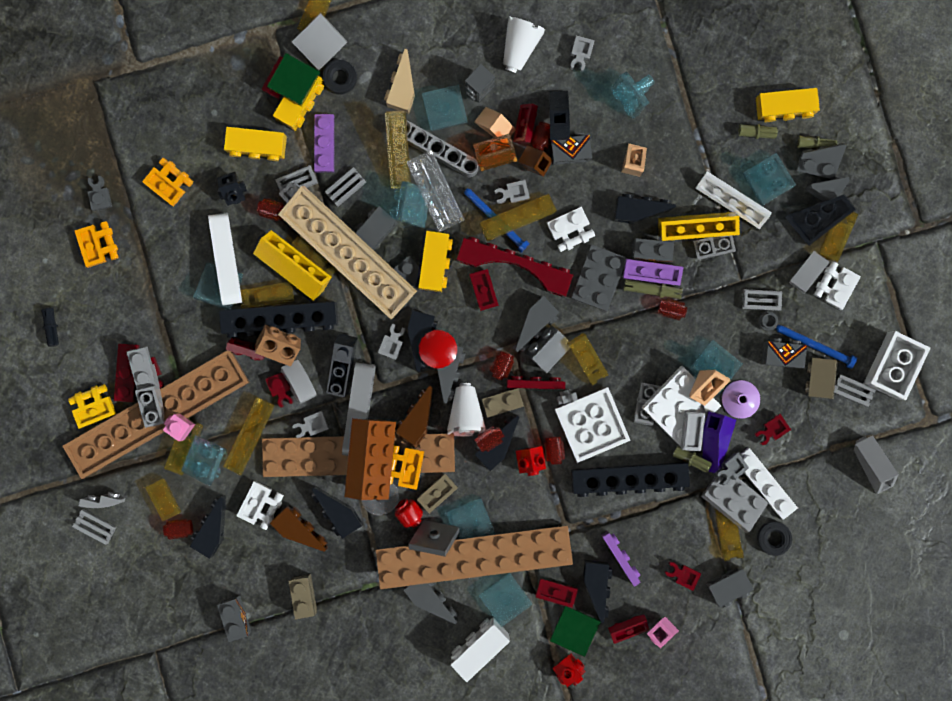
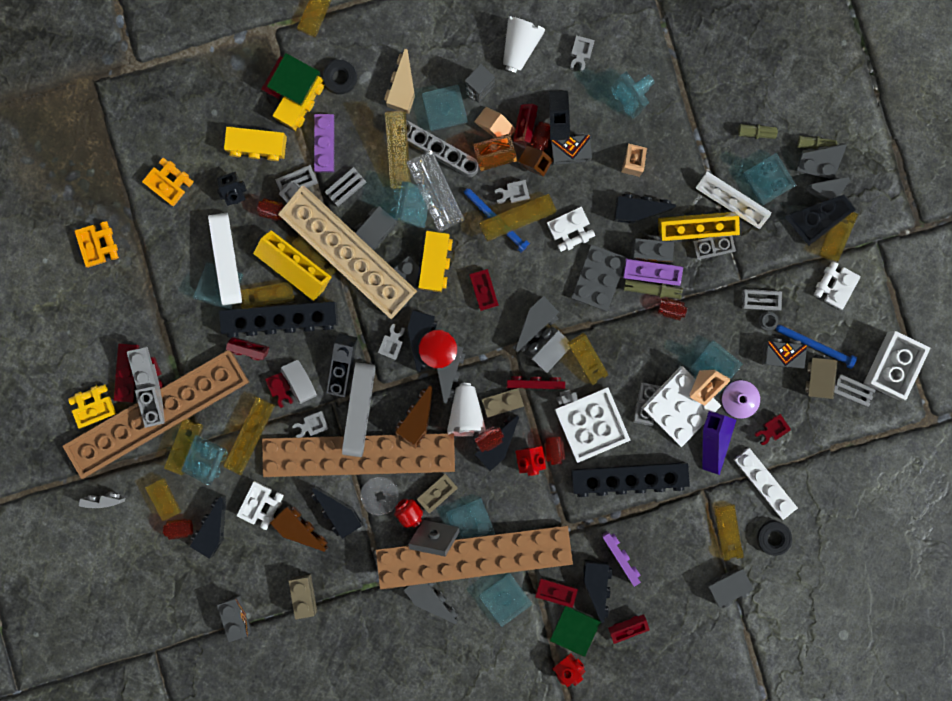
(50, 327): black axle -> none
(79, 519): light grey tile -> none
(100, 196): dark grey plate -> none
(178, 427): bright pink brick -> none
(276, 349): medium nougat brick -> none
(319, 41): light grey slope -> none
(370, 459): dark orange piece -> none
(410, 467): light orange plate -> none
(476, 254): dark red arch -> none
(479, 648): white brick -> none
(502, 365): clear red brick -> none
(662, 632): bright pink brick -> none
(685, 576): dark red plate -> none
(692, 431): light grey tile -> none
(692, 459): olive axle -> none
(733, 468): dark grey plate -> none
(735, 502): light grey plate -> none
(787, 104): yellow brick -> none
(809, 272): light grey slope -> none
(875, 464): light grey slope -> none

